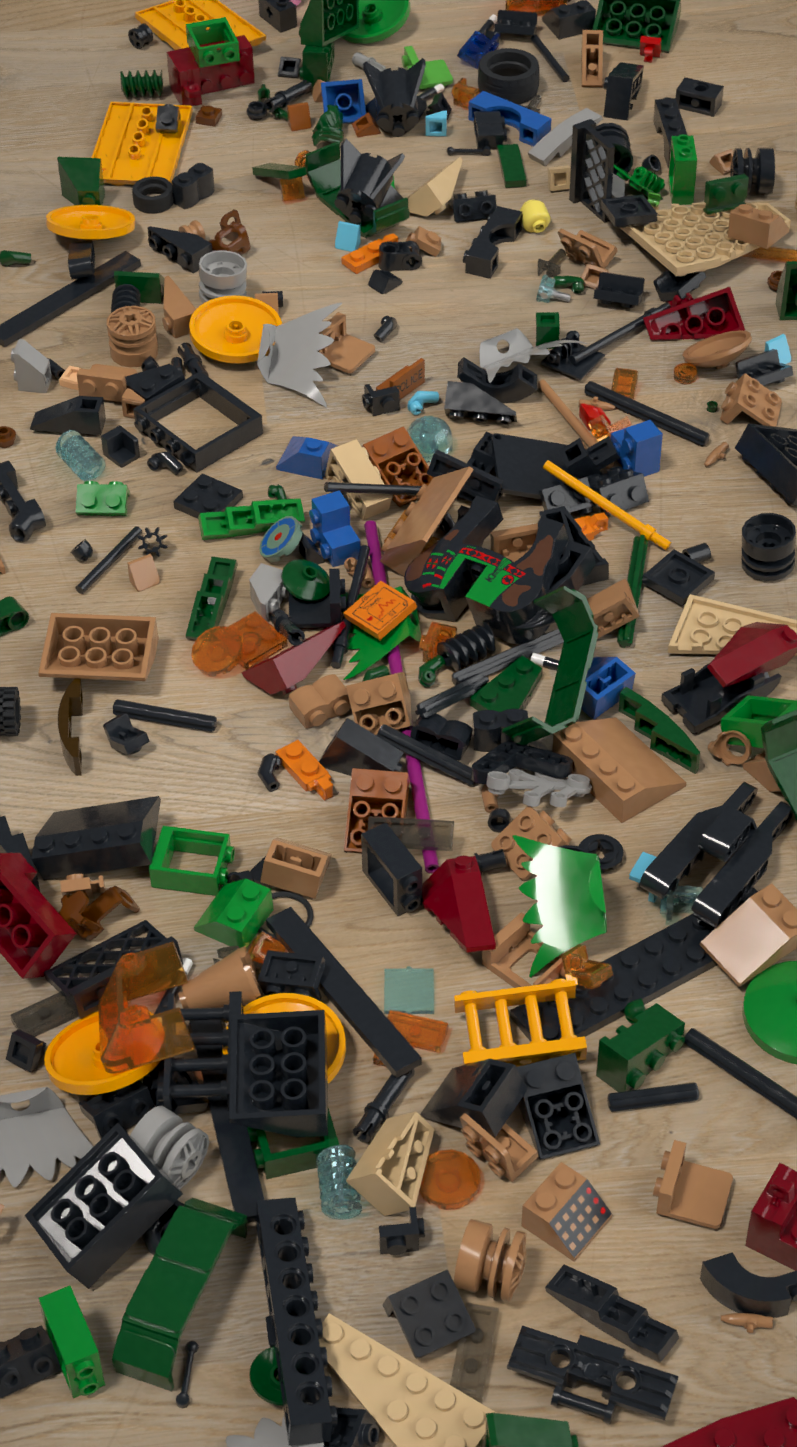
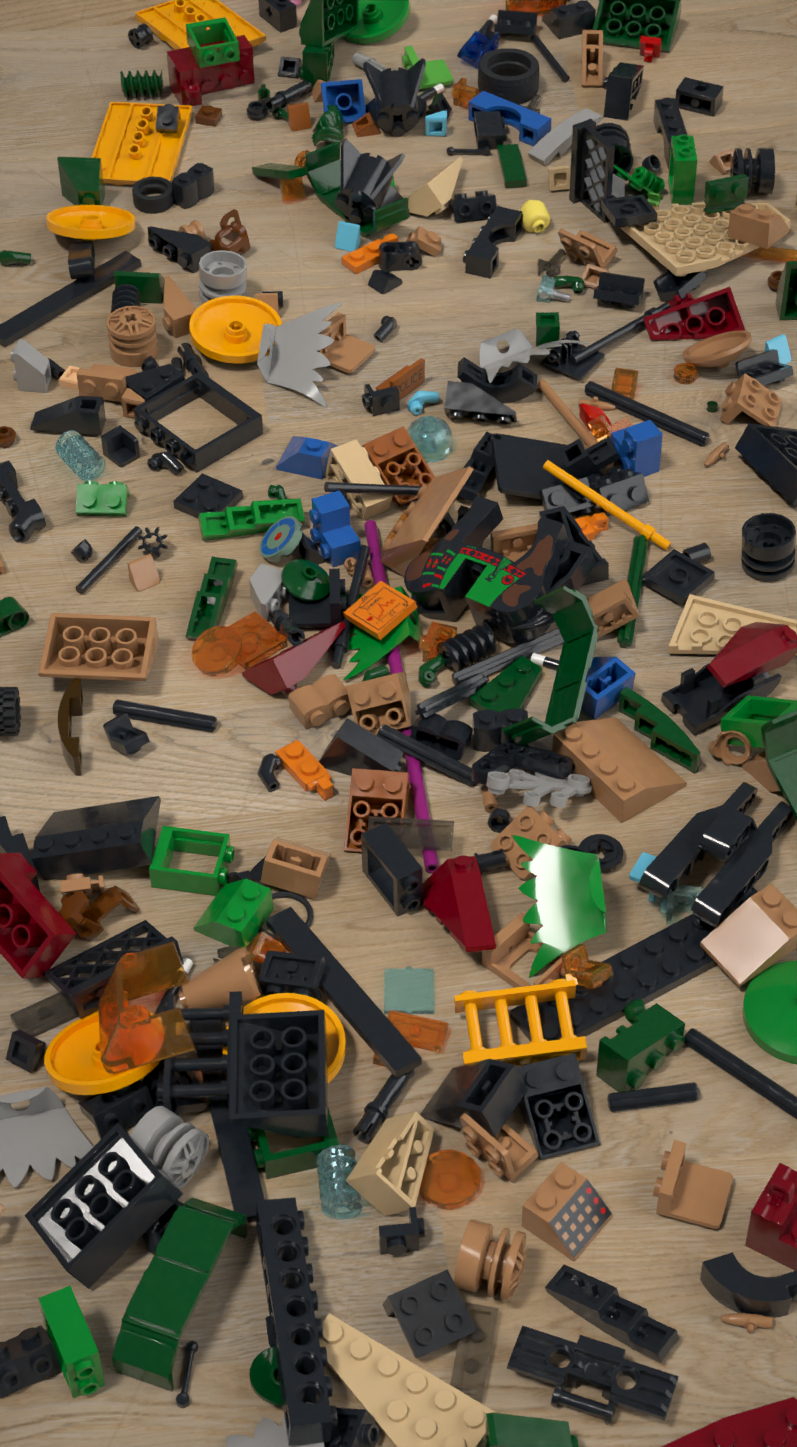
(478, 483): black panel -> none

